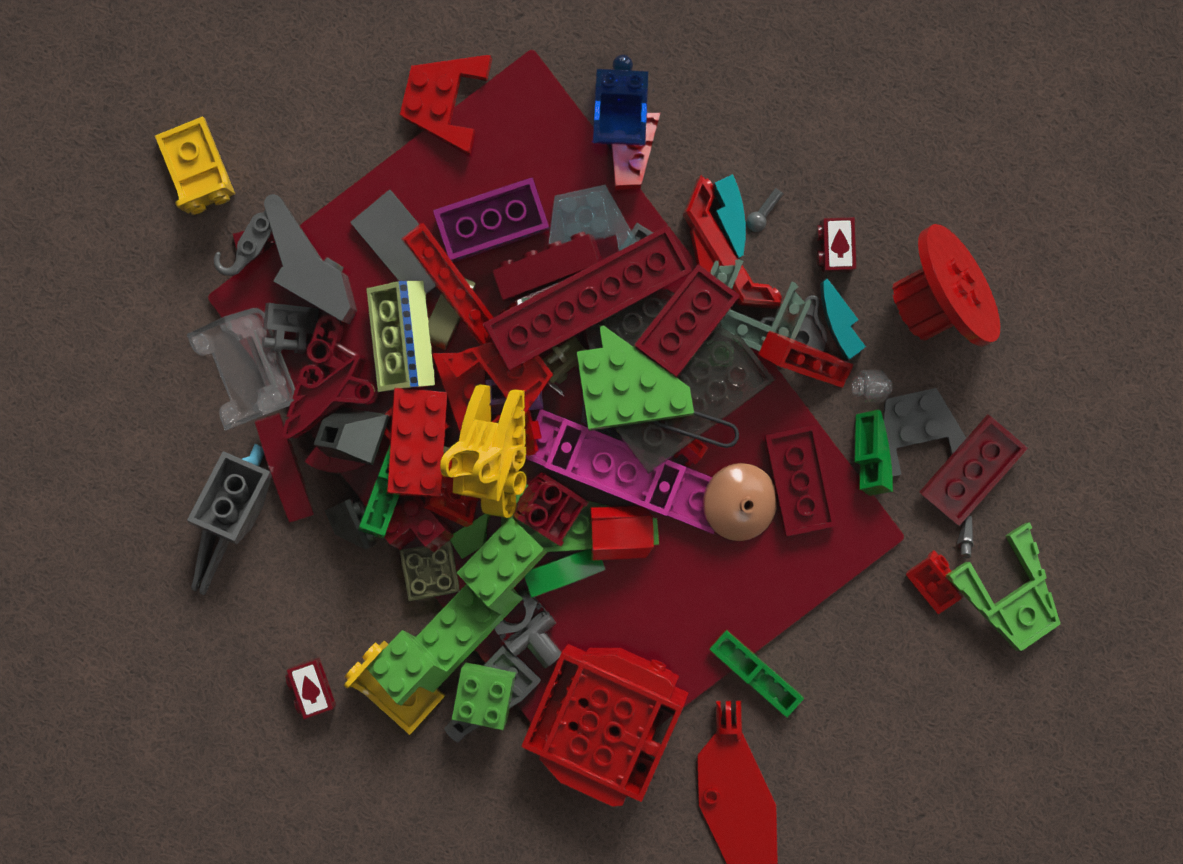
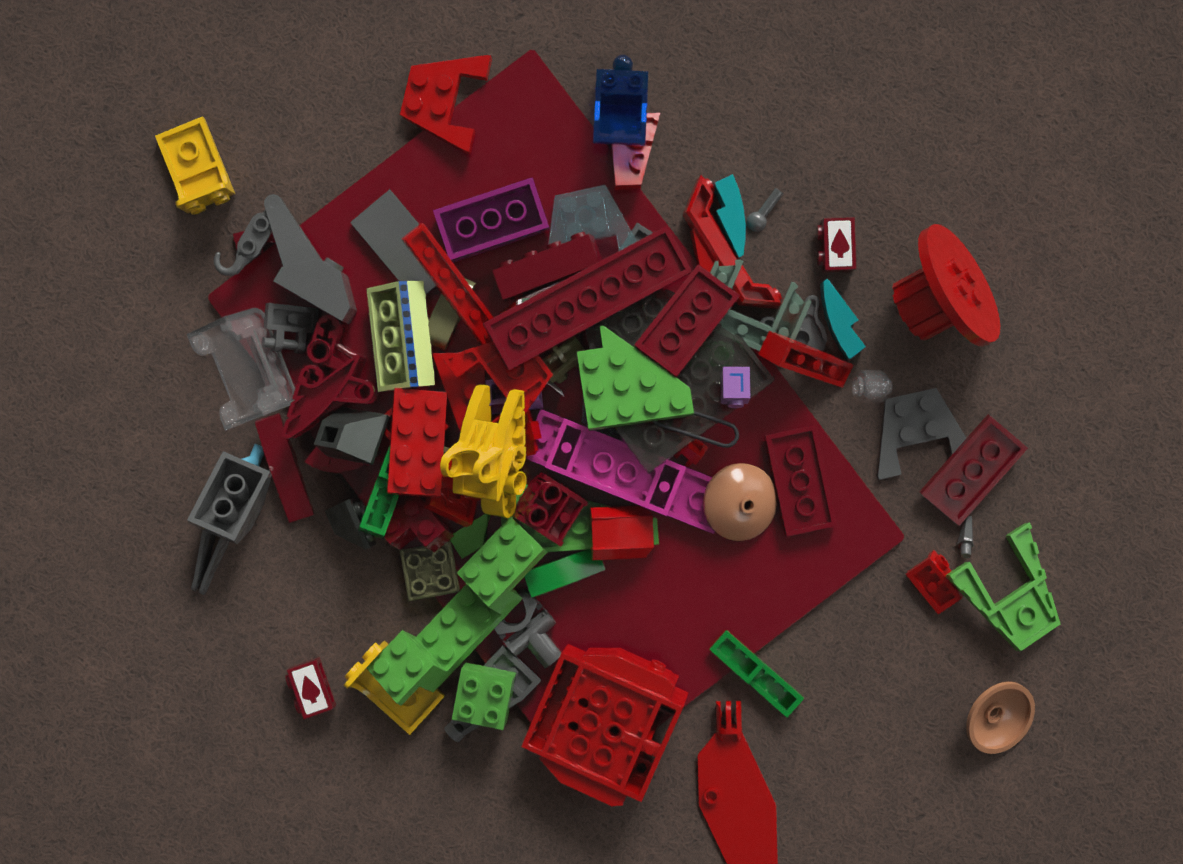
(735, 386): none -> medium lavender brick
(873, 453): green slope -> none
(1000, 717): none -> nougat dish

